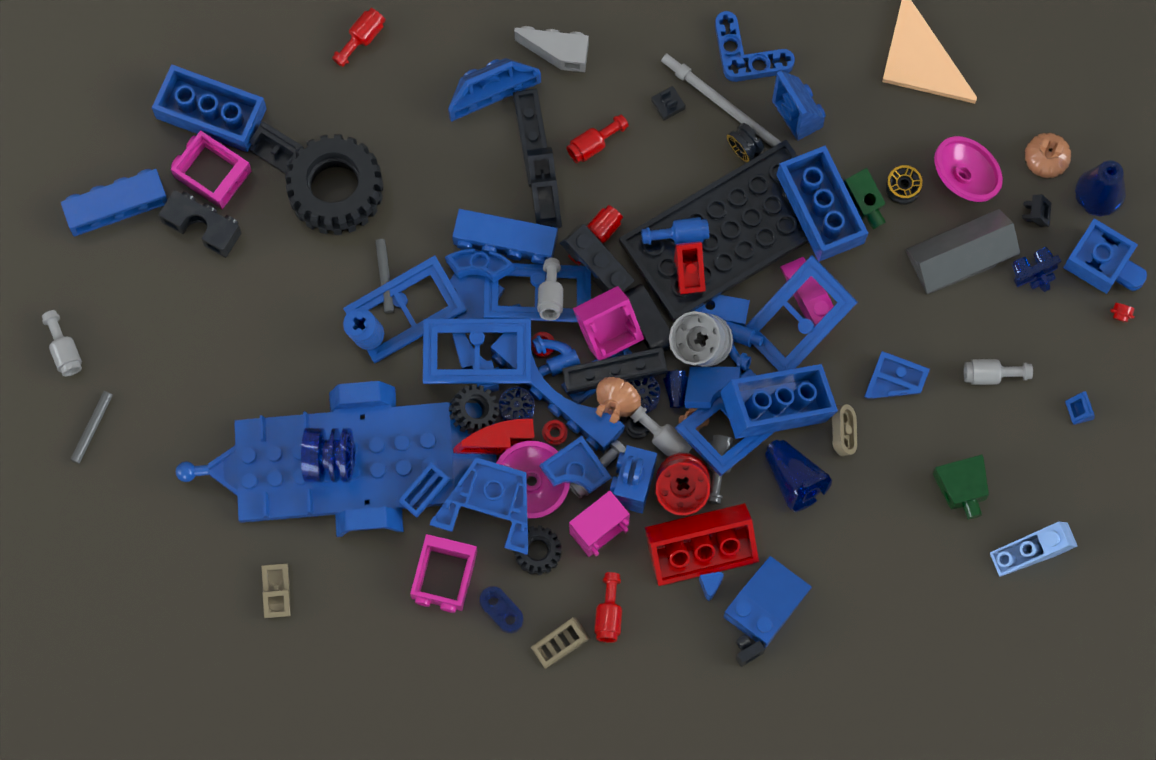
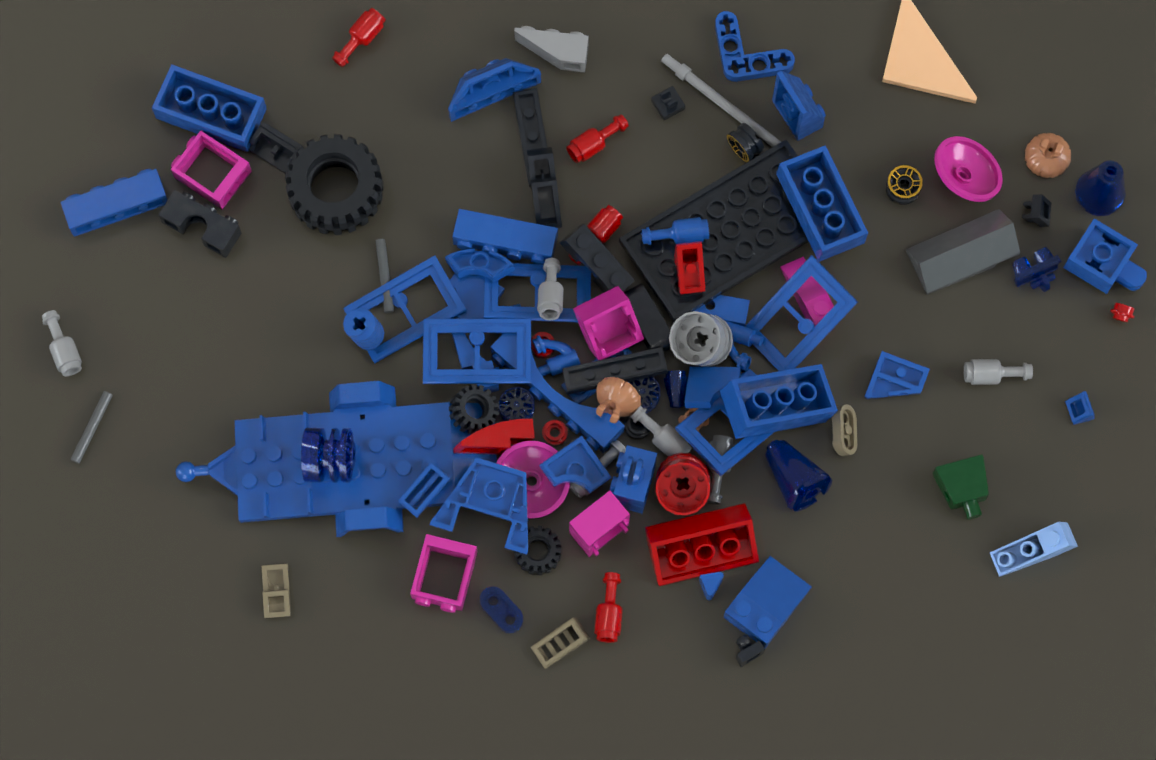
(861, 189): dark green torso -> none

